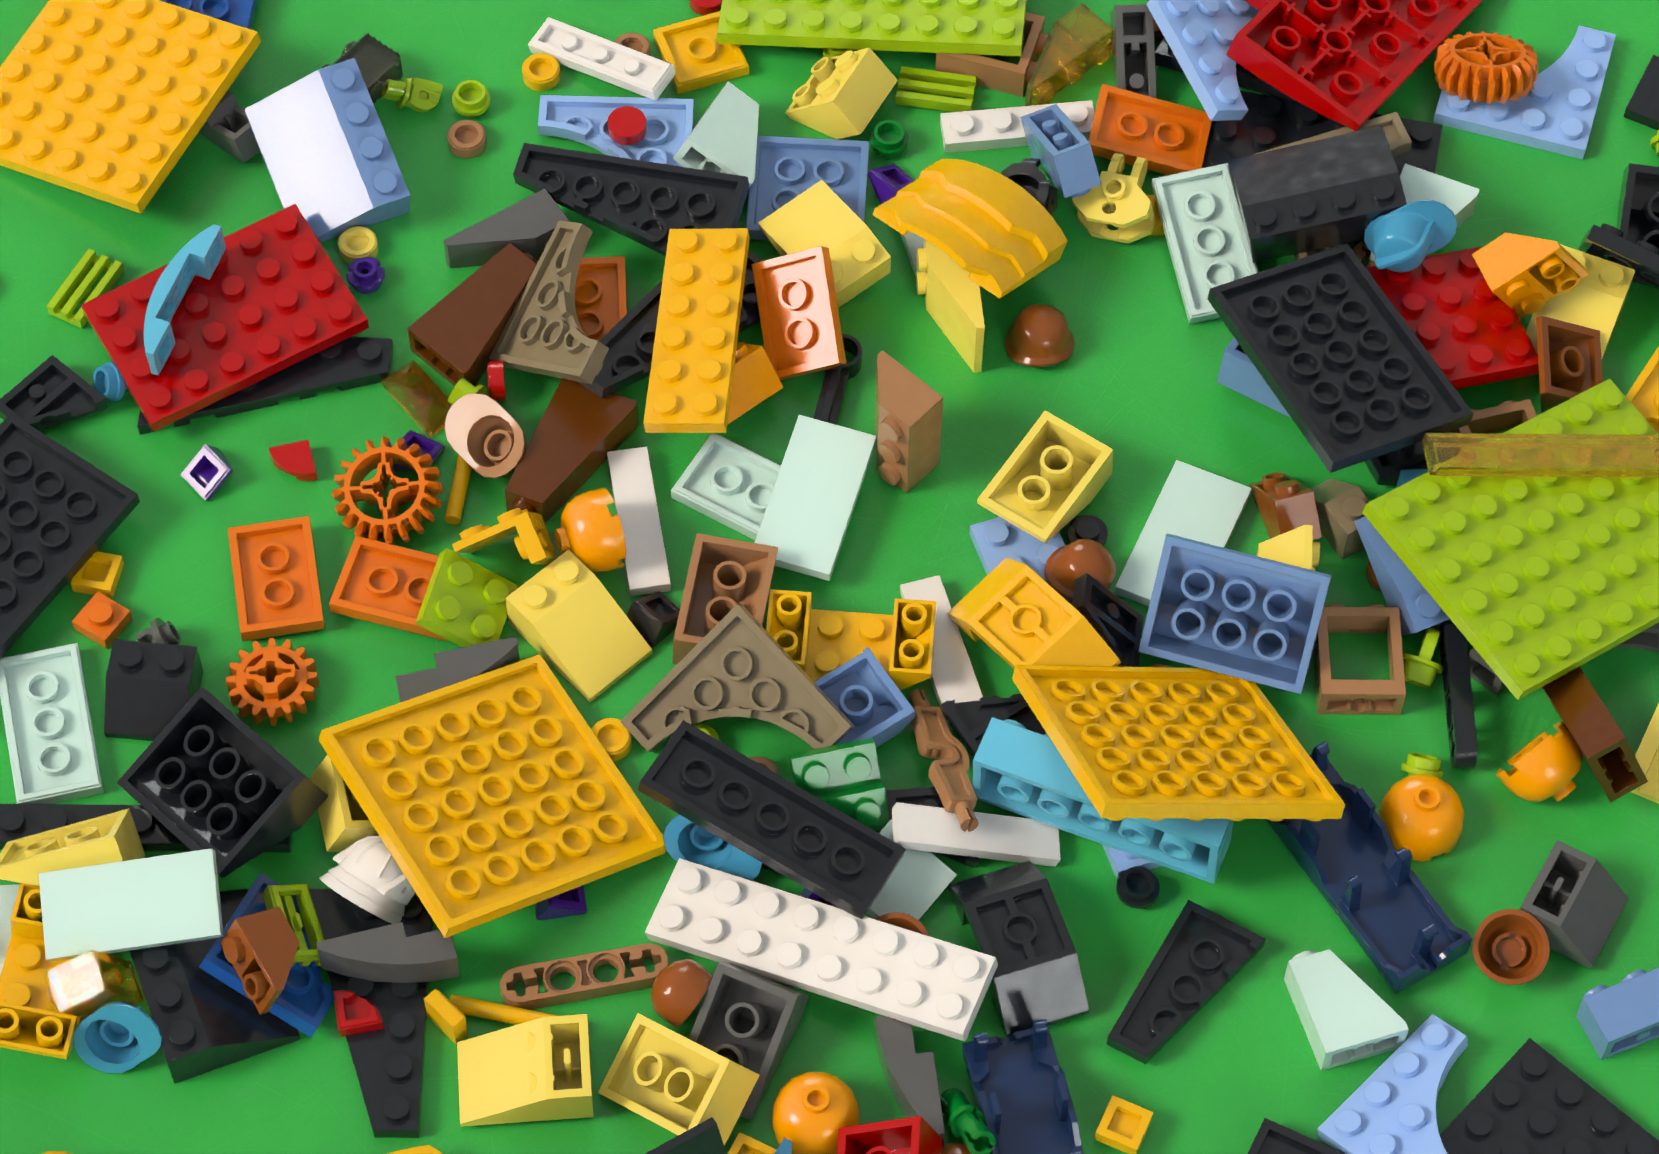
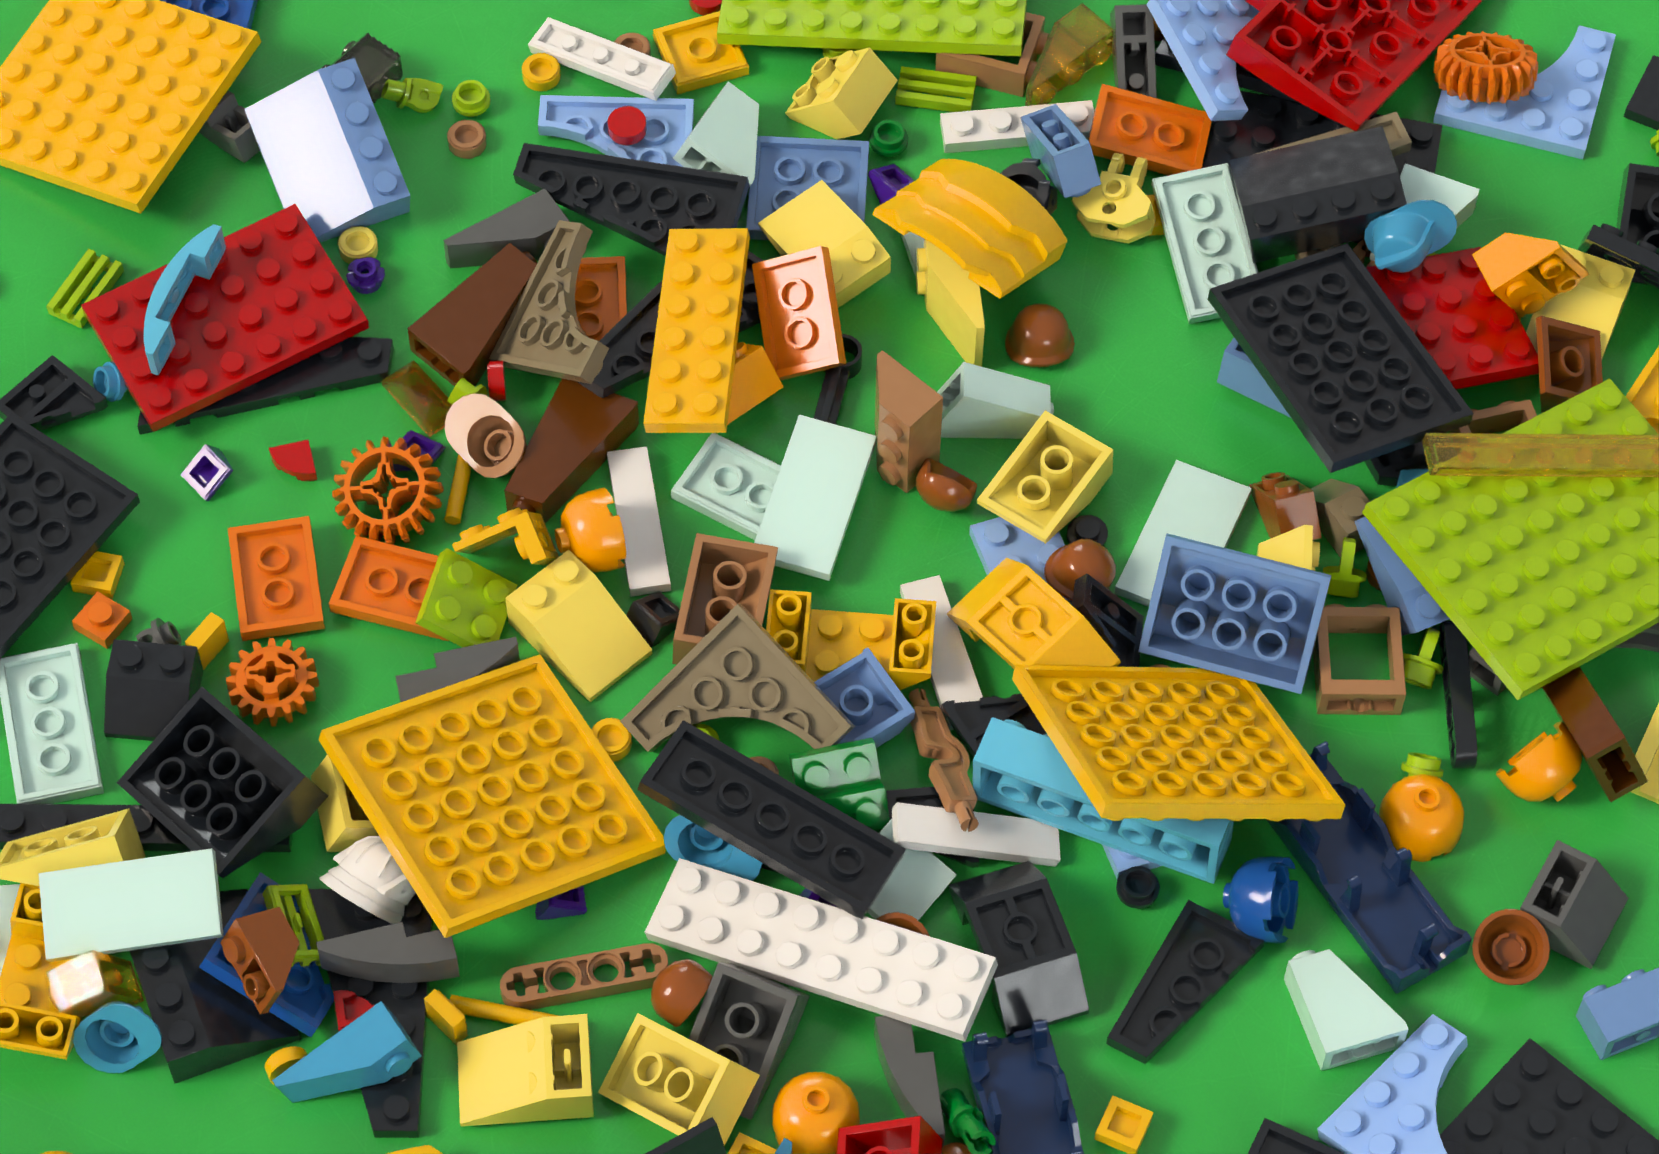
(209, 638): none -> yellow tile
(282, 1060): none -> yellow tile
(355, 1057): none -> dark azure slope
(944, 487): none -> dark orange hair
(991, 404): none -> light aqua slope
(1263, 898): none -> blue cylinder
(1344, 578): none -> lime piece

